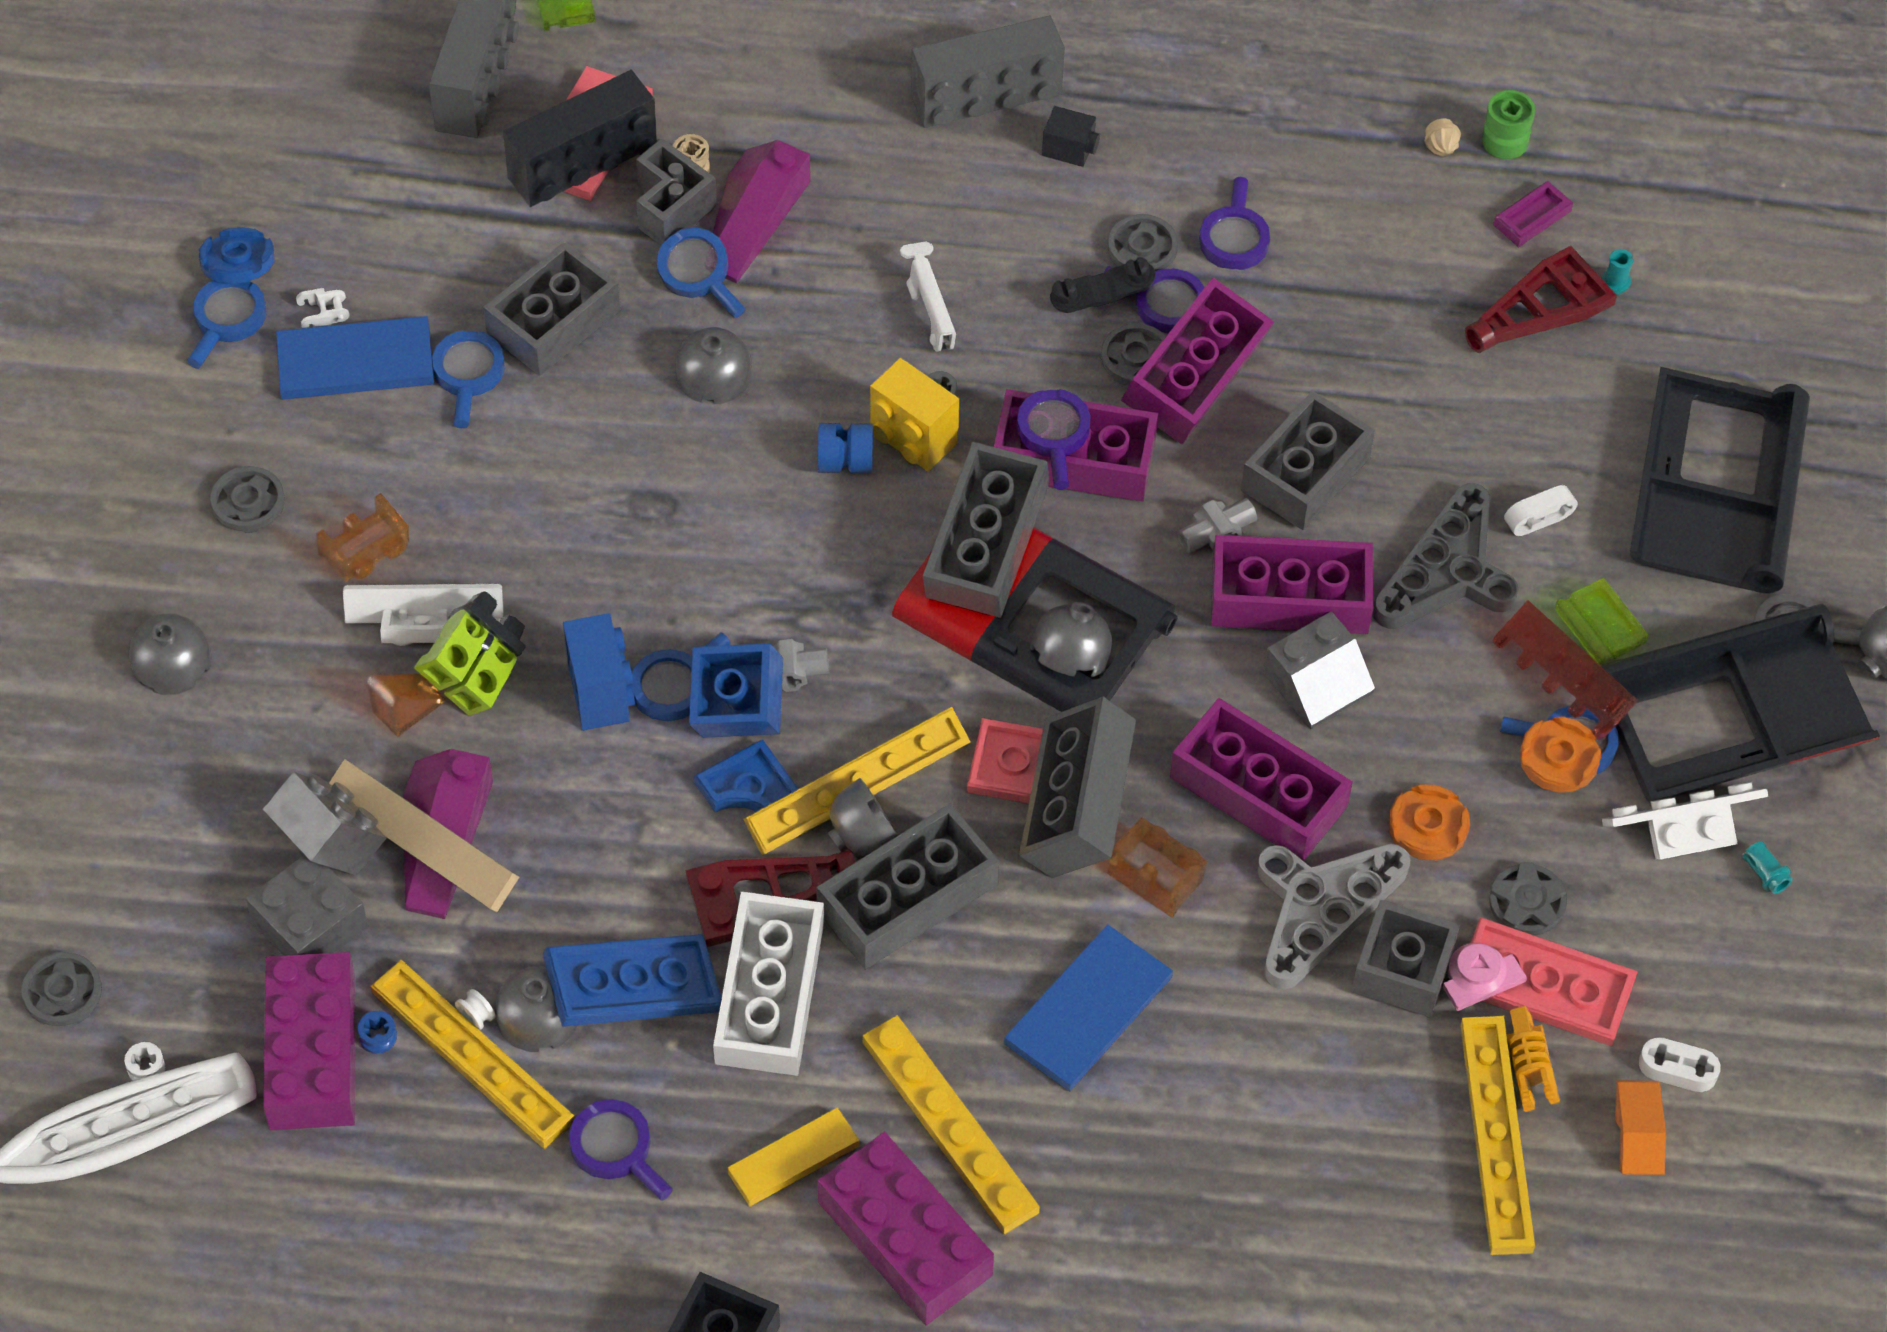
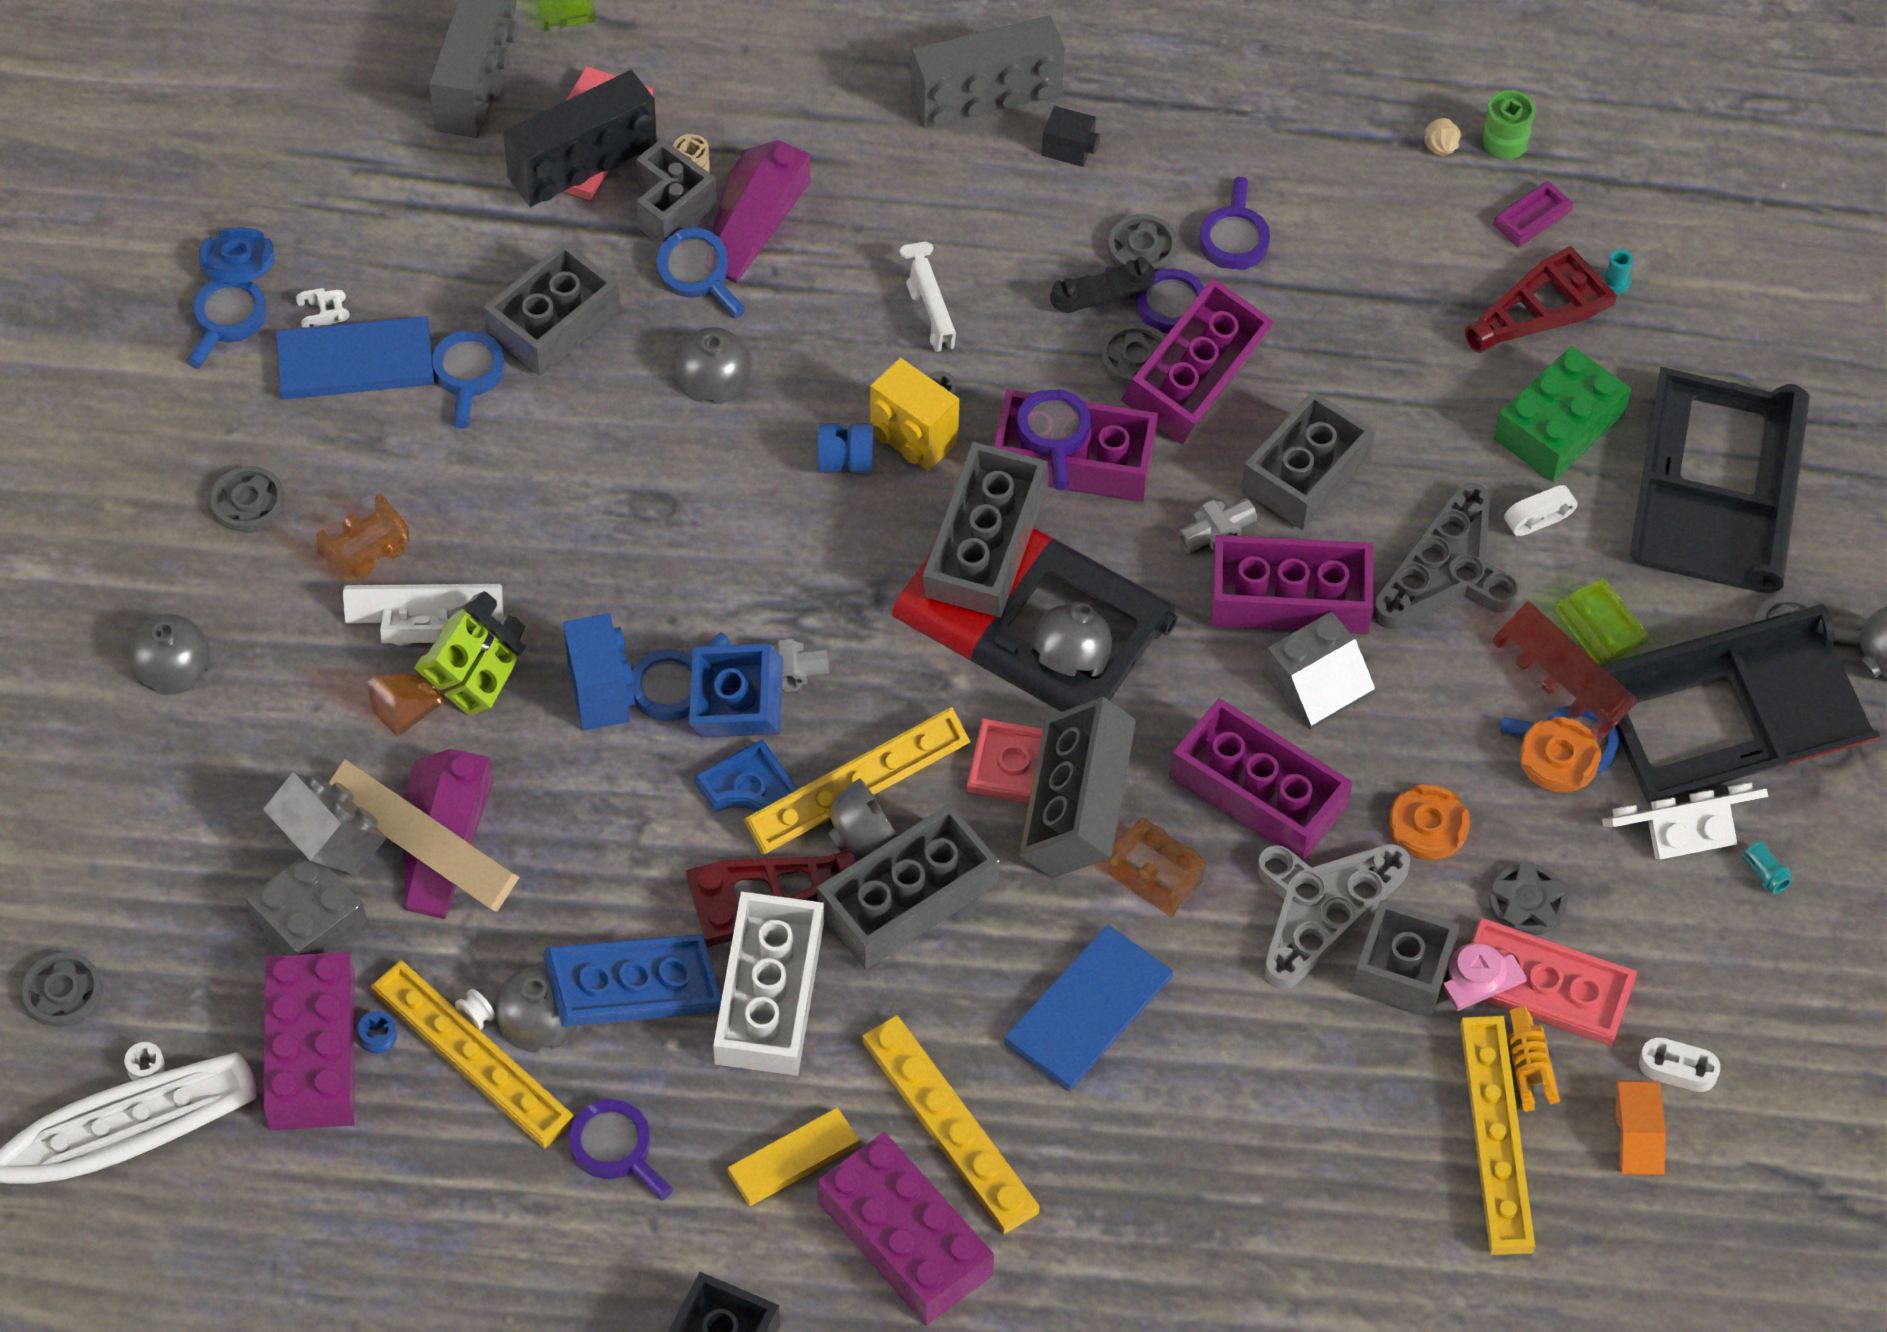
(1562, 413): none -> green brick

